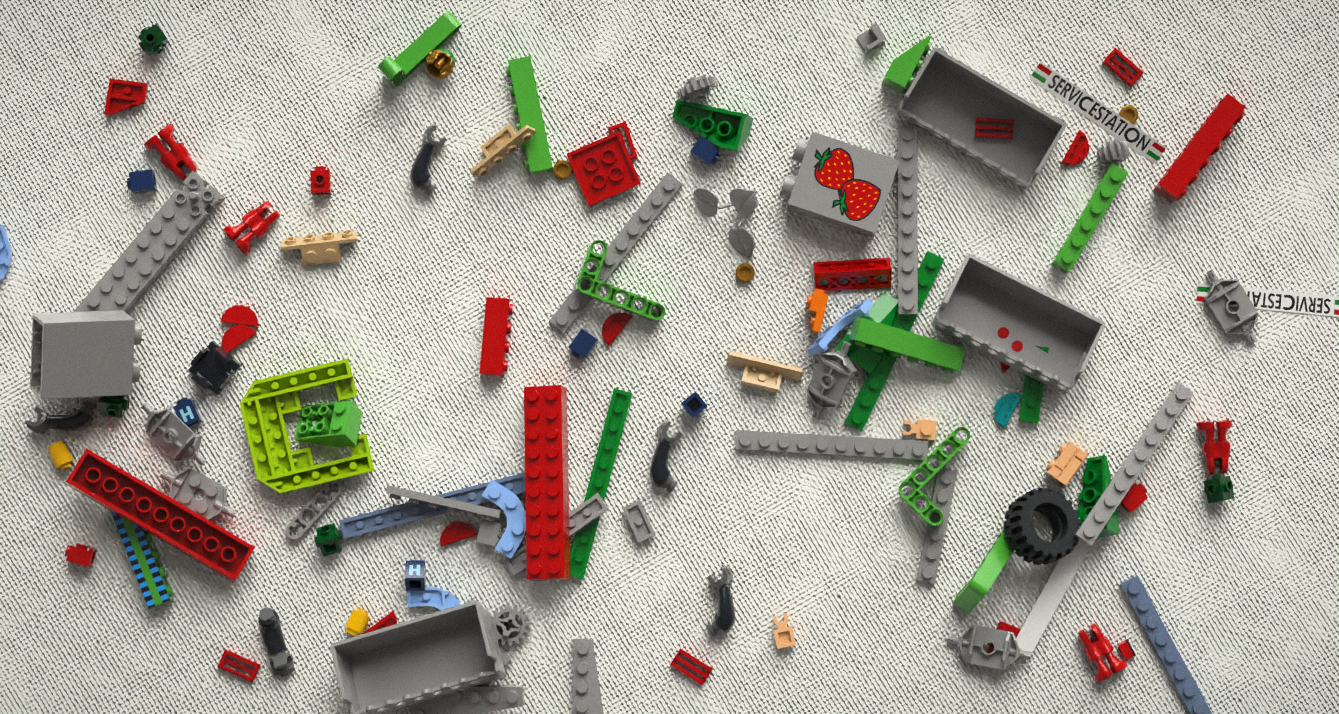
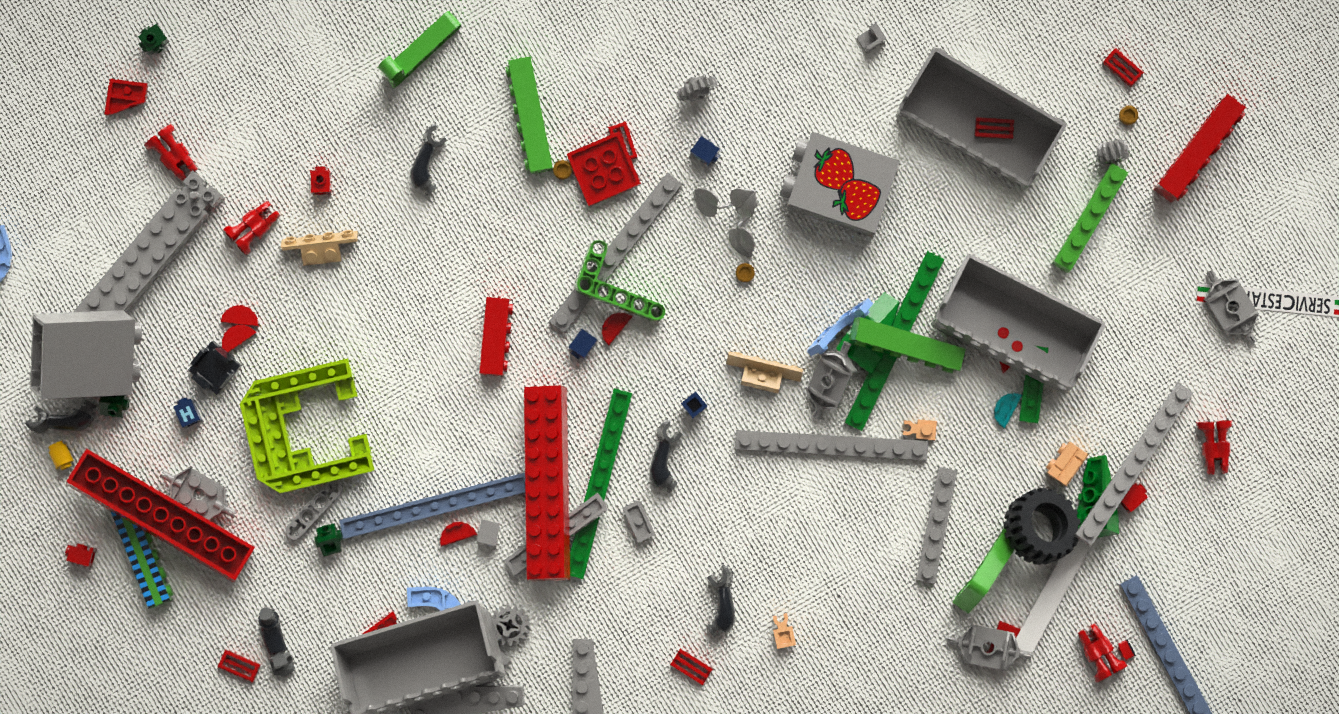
(142, 181): dark blue brick -> none
(185, 443): light grey plate -> none
(330, 424): bright green slope -> none
(357, 621): yellow brick -> none
(415, 575): dark blue brick -> none
(435, 501): light grey plate -> none
(440, 63): pearl gold piece -> none
(500, 146): tan bracket -> none
(515, 516): light blue plate -> none
(718, 125): green wedge -> none
(816, 306): orange plate -> none
(852, 270): red fence -> none
(901, 69): bright green slope -> none
(908, 220): light grey plate -> none
(930, 473): bright green beam -> none
(1077, 150): red tile -> none
(1097, 112): white sticker -> none
(1218, 488): dark green brick -> none

